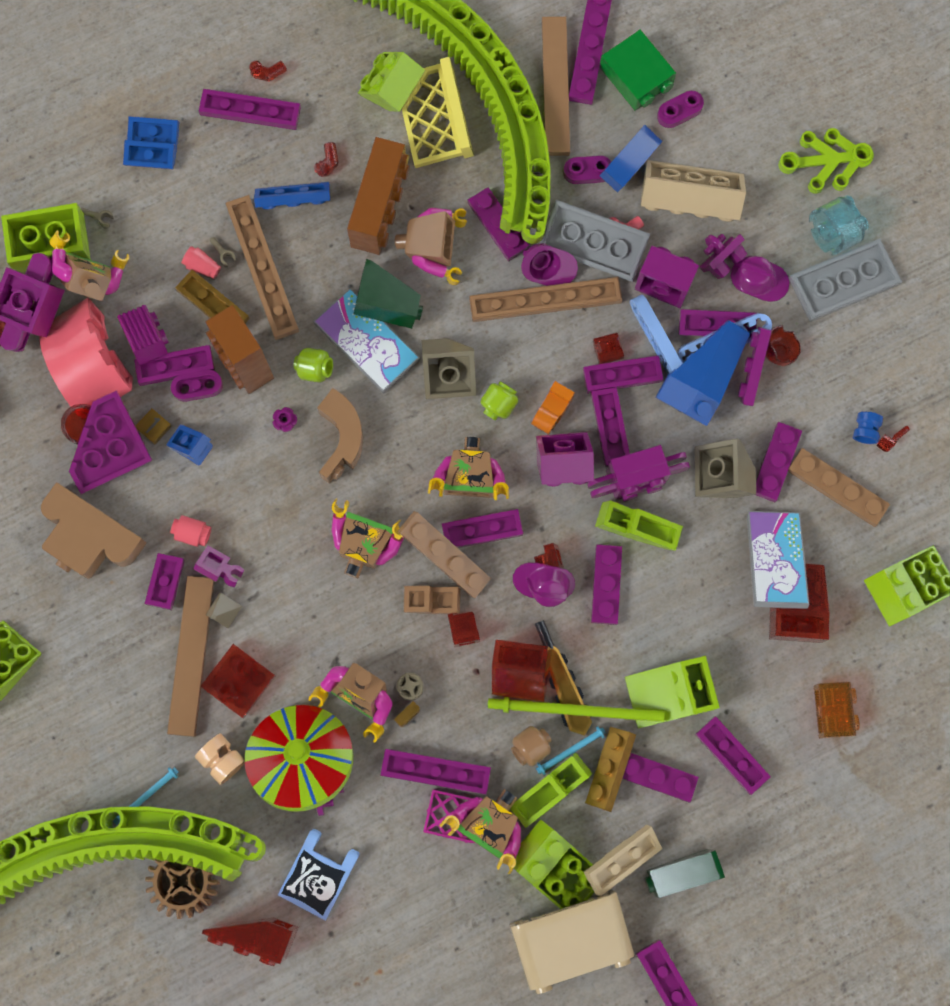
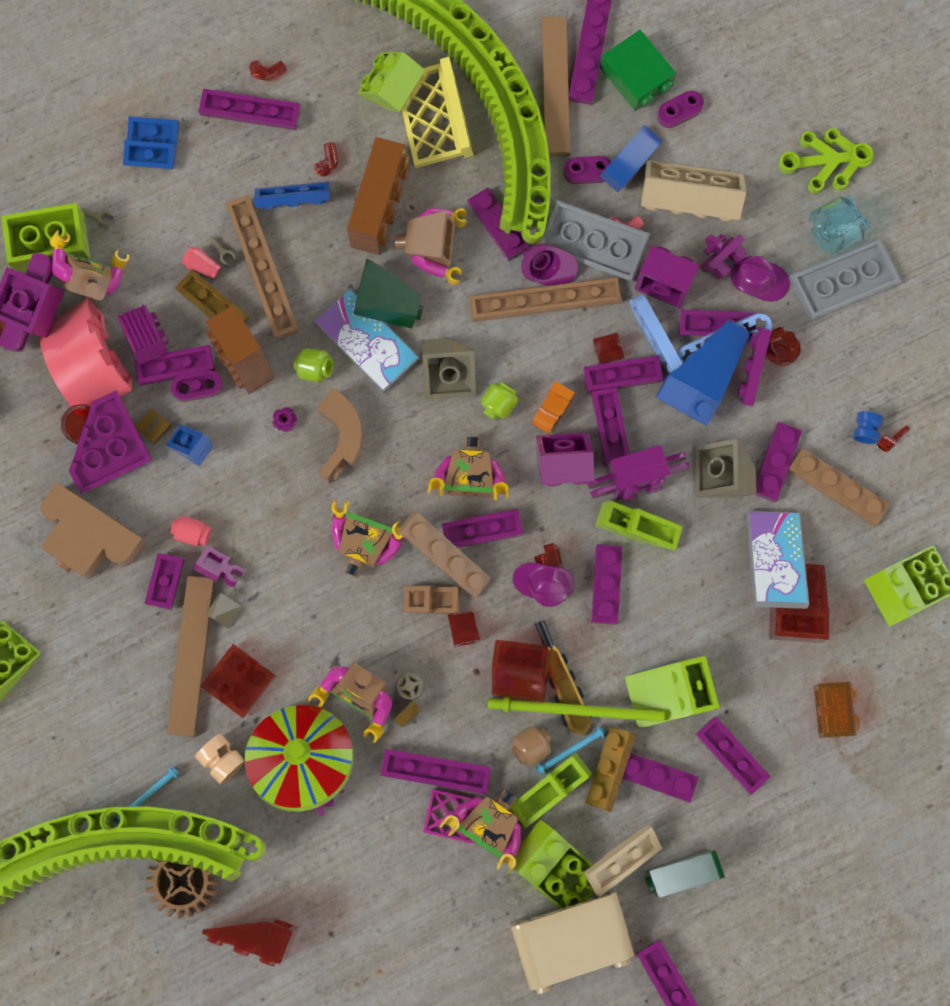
(315, 879): flag -> none

